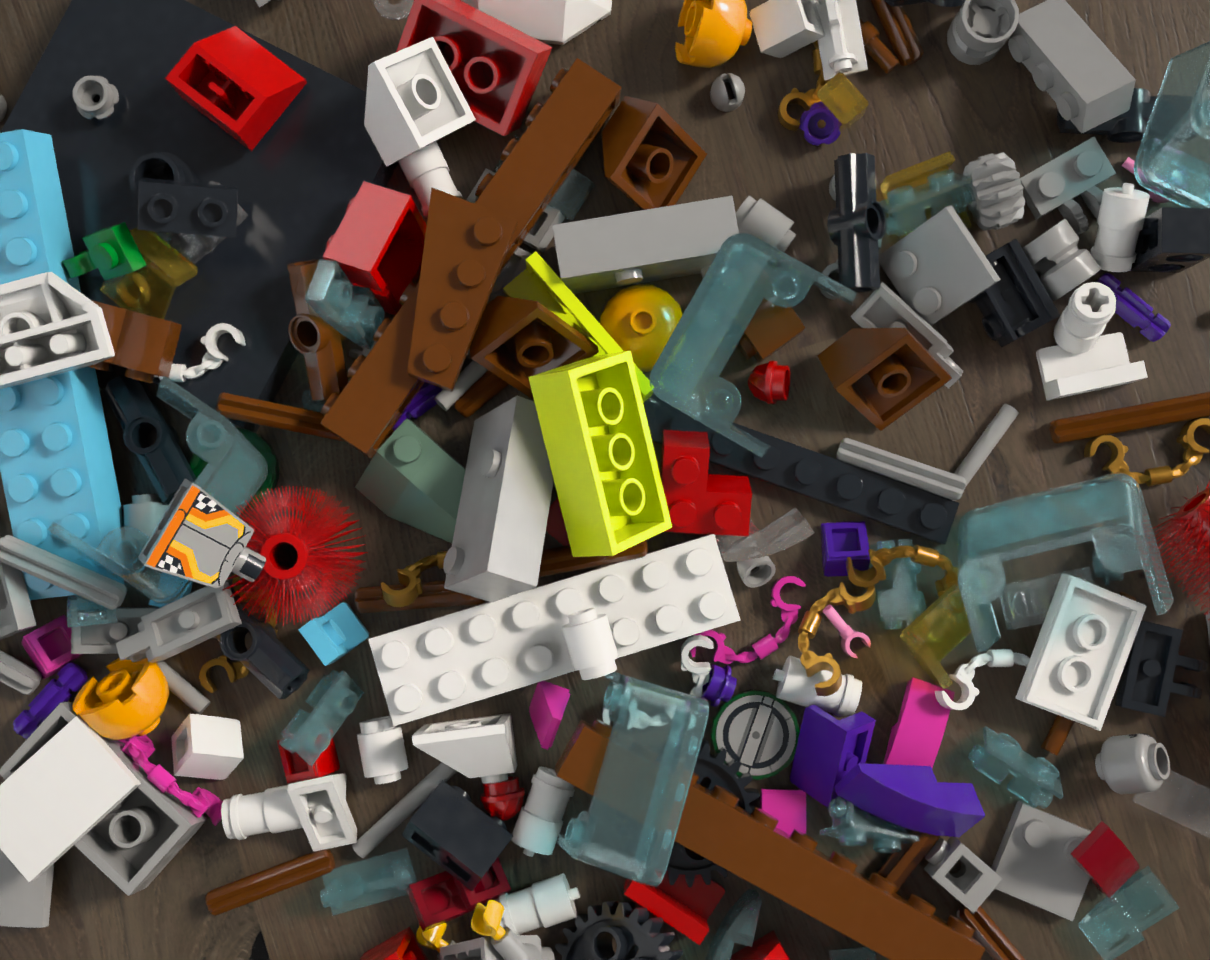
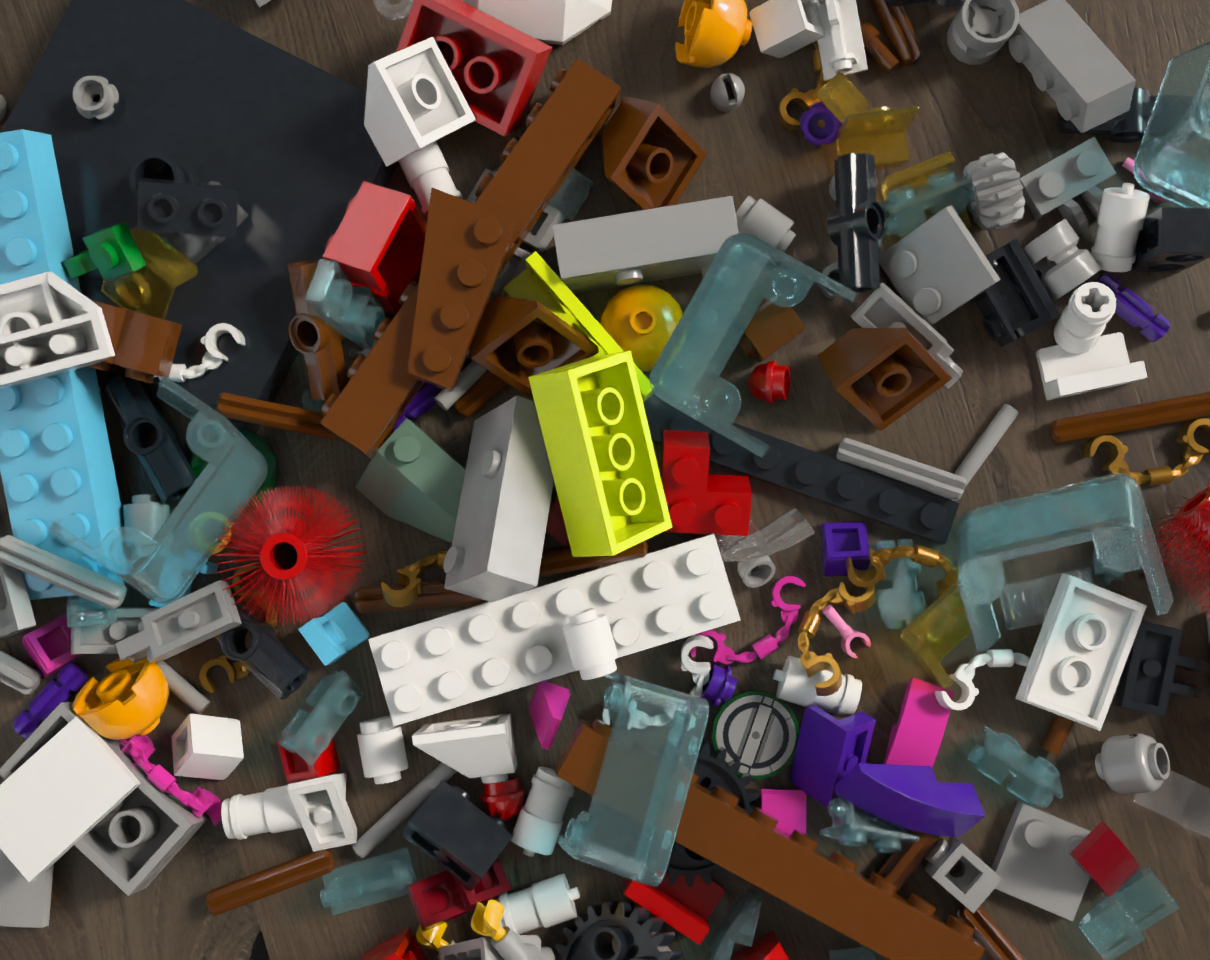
(201, 541): torso -> none
(236, 84): red slope -> none
(878, 133): none -> clear yellow piece

